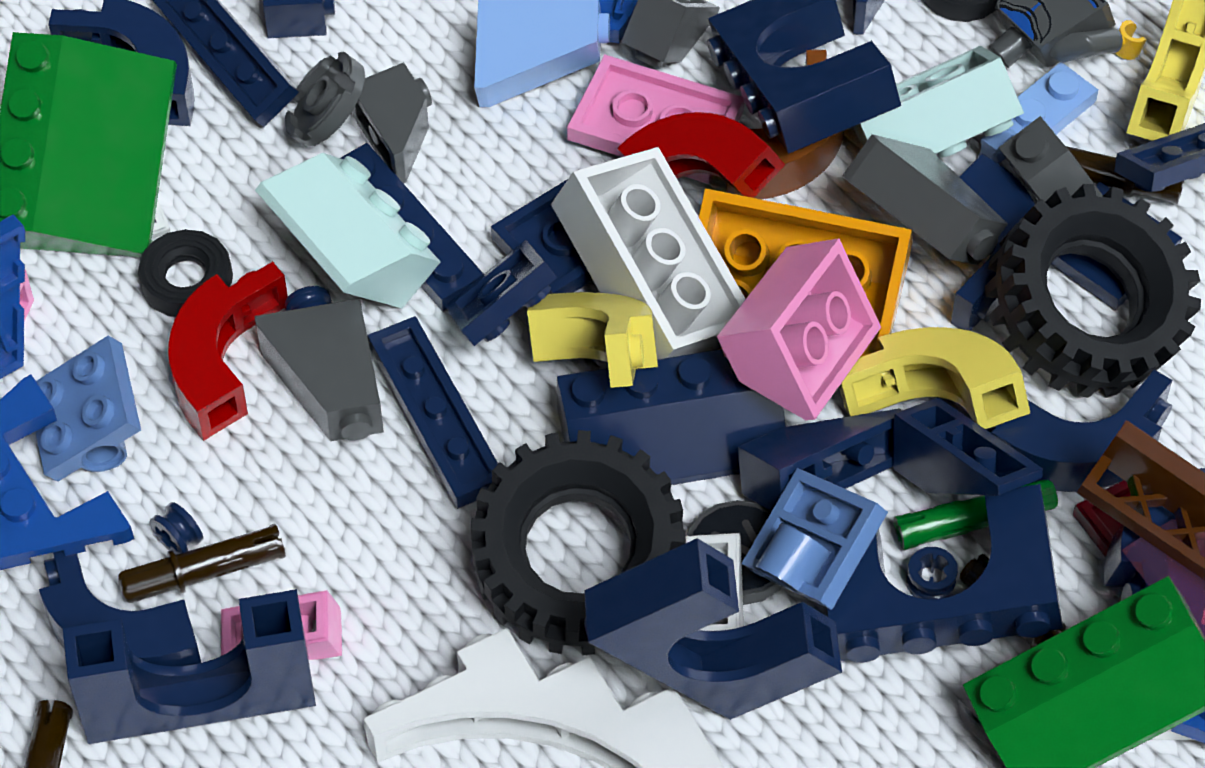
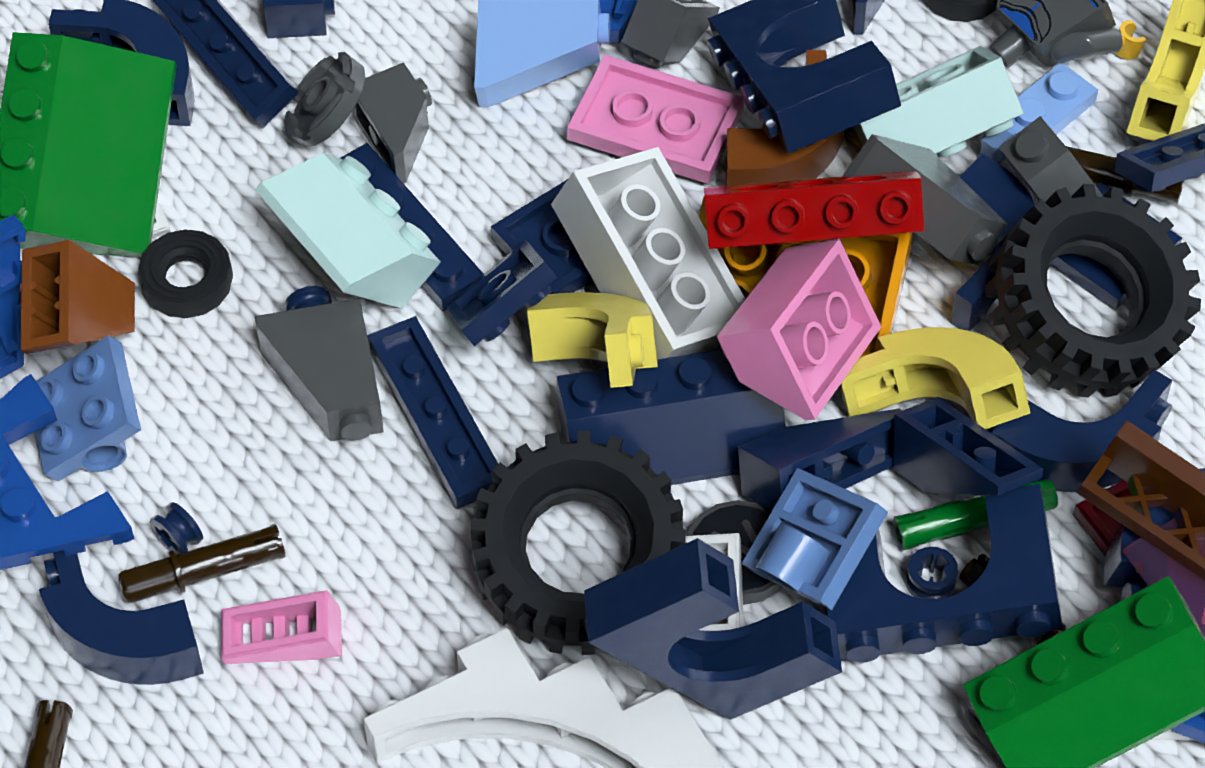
(71, 298): none -> dark orange slope
(131, 697): dark blue arch -> none
(202, 334): red arch -> none
(709, 146): red arch -> none
(814, 209): none -> red brick

